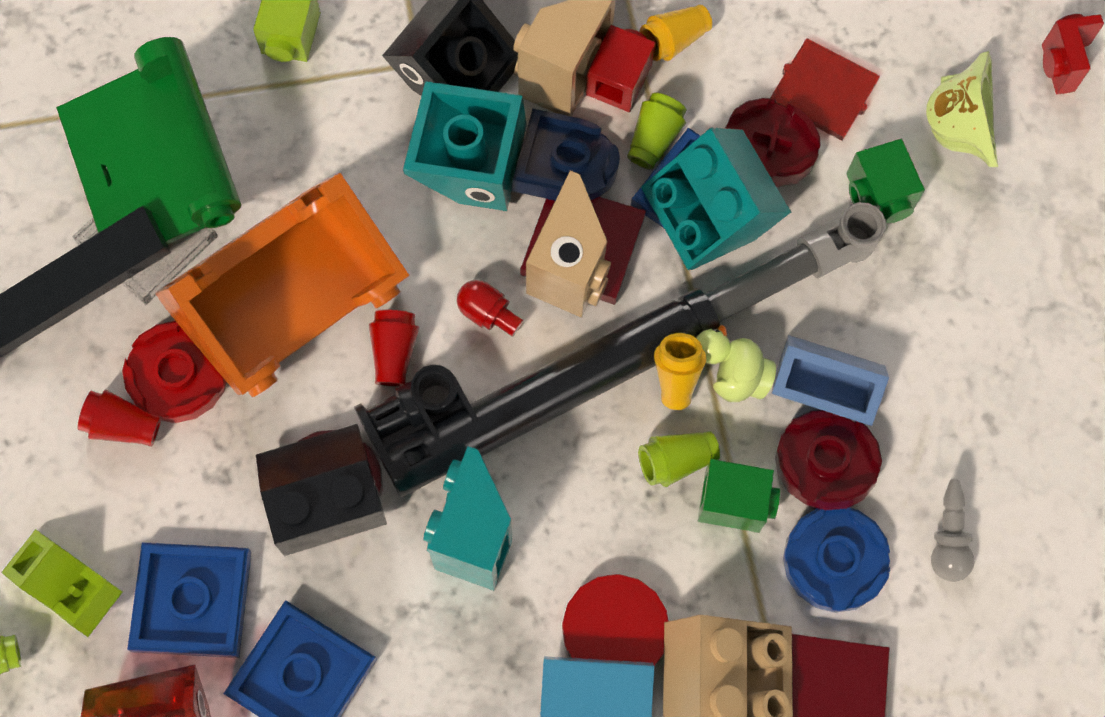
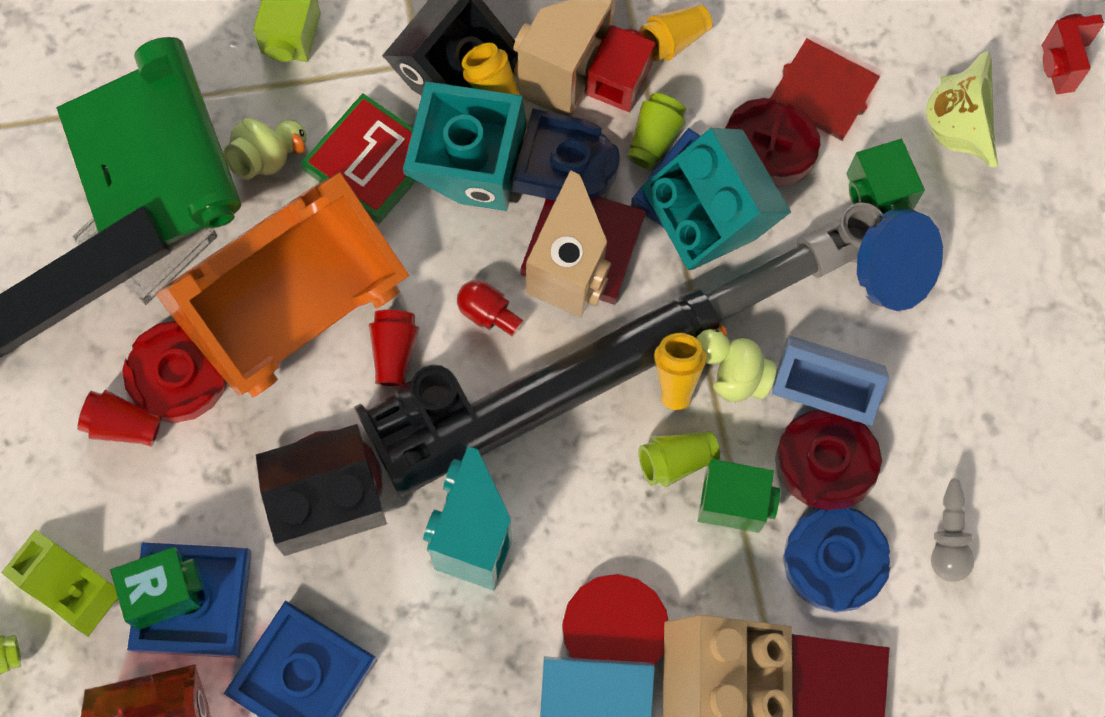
(157, 587): none -> green brick
(260, 150): none -> yellowish green animal
(369, 152): none -> red tile
(489, 69): none -> yellow cone
(900, 259): none -> blue tile

